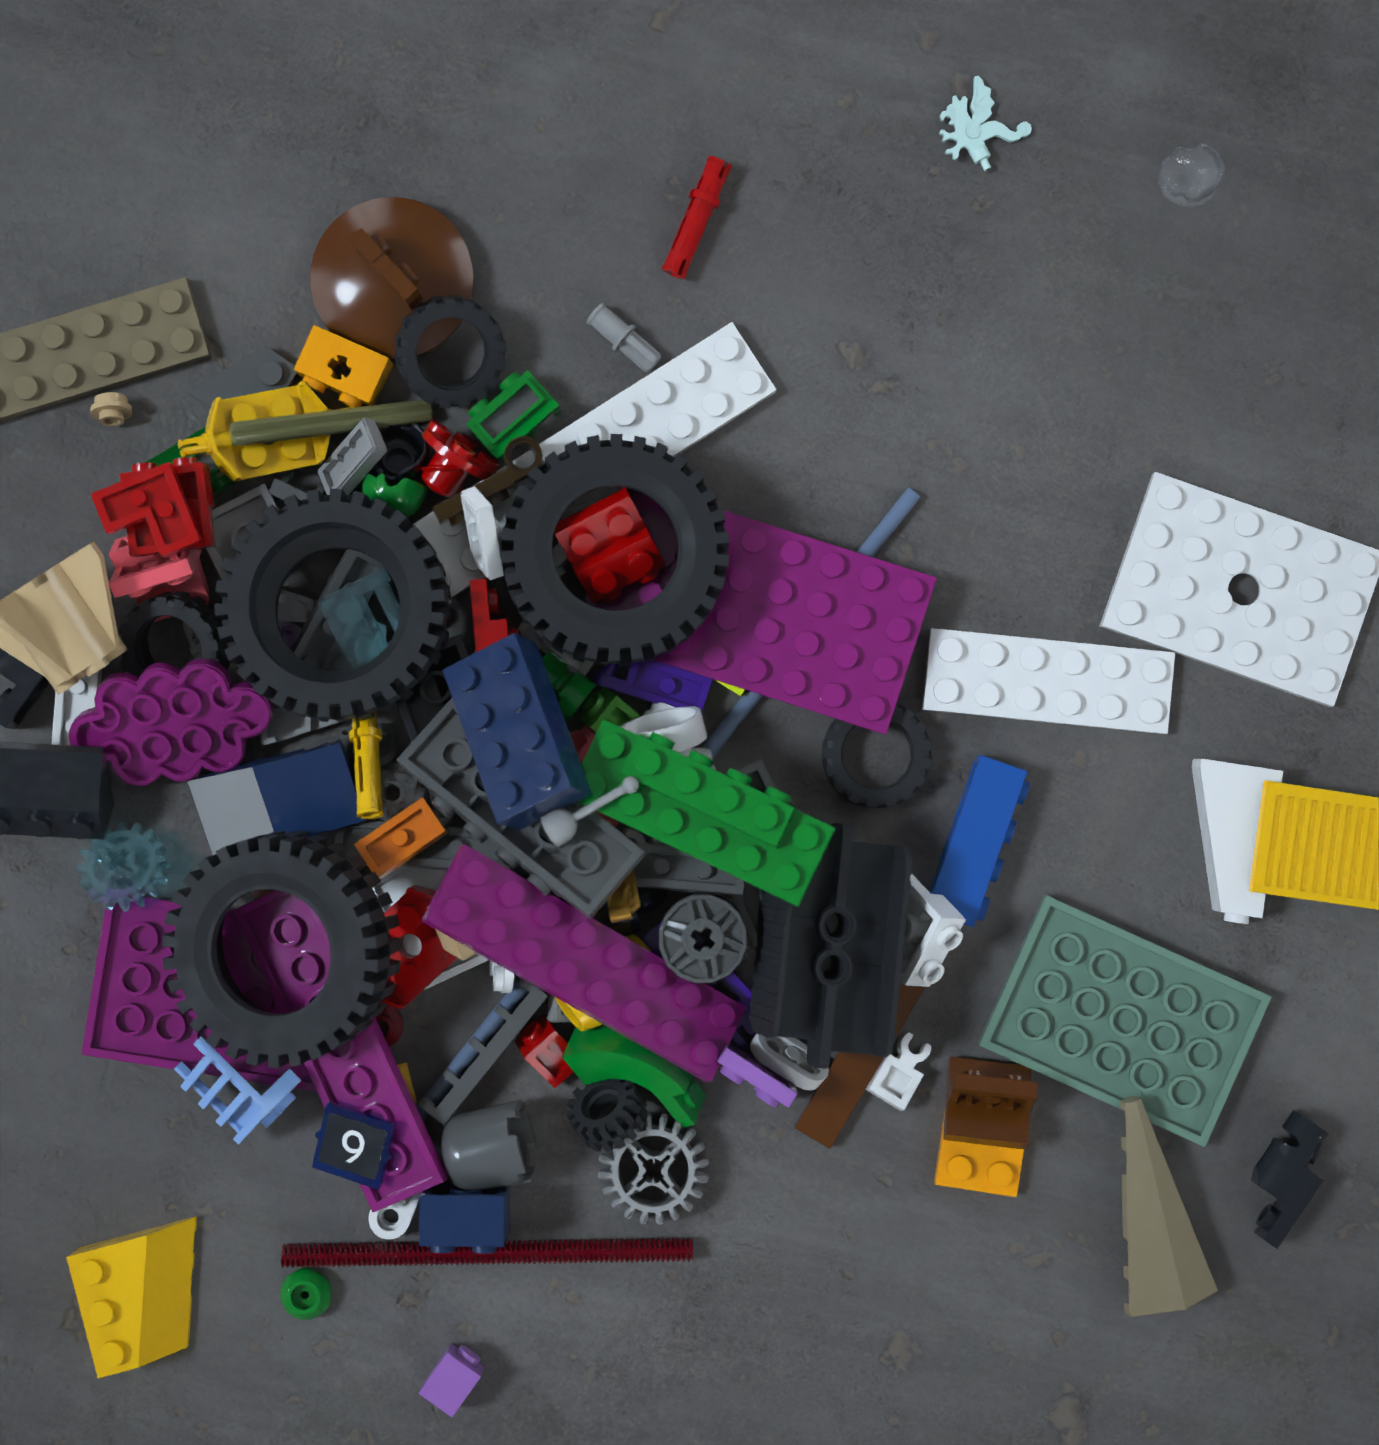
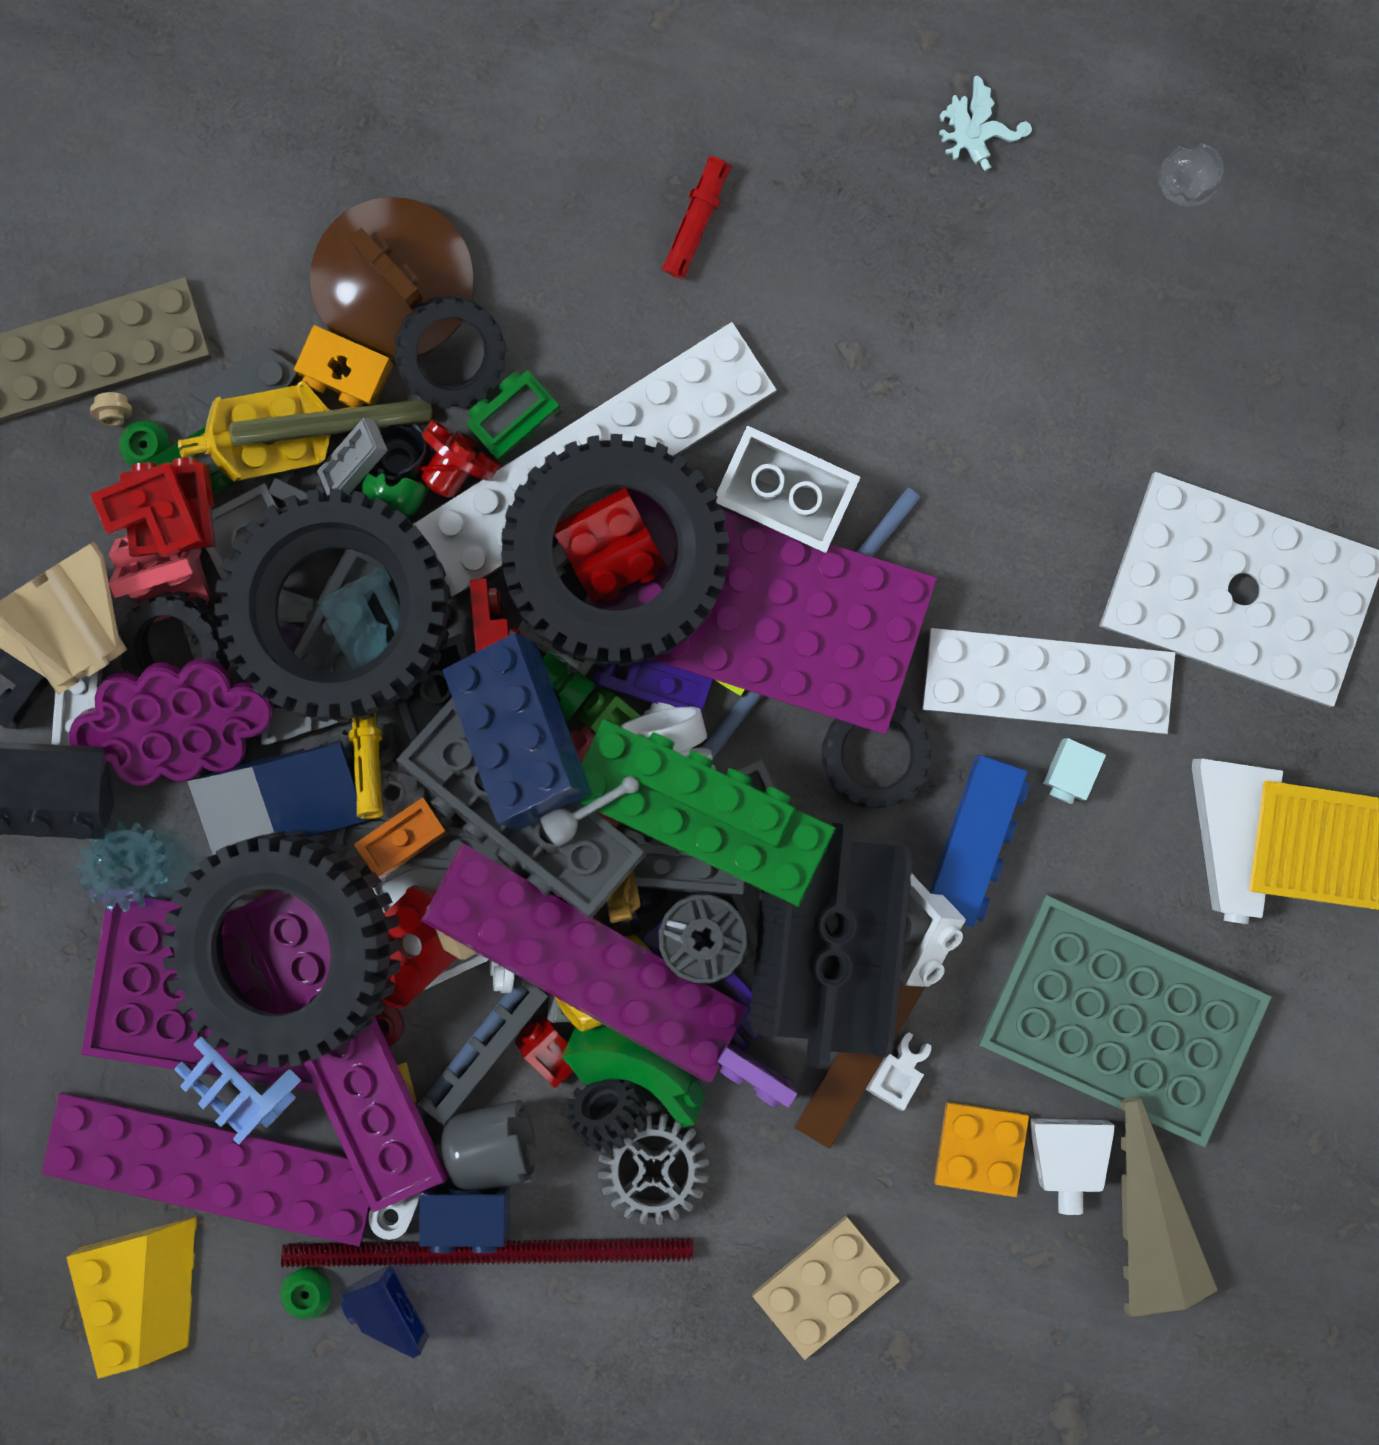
(138, 432): none -> green plate
(206, 1169): none -> magenta plate
(354, 1145): piece -> none
(385, 1312): none -> clear blue slope
(452, 1379): medium lavender brick -> none
(482, 533): white plate -> none
(494, 488): dark brown plate -> none
(623, 338): light grey axle -> none
(786, 489): none -> white slope
(788, 1059): white plate -> none
(825, 1287): none -> tan plate
(988, 1103): reddish brown bracket -> none
(1071, 1158): none -> white torso
(1073, 771): none -> light aqua brick
(1284, 1176): black plate -> none

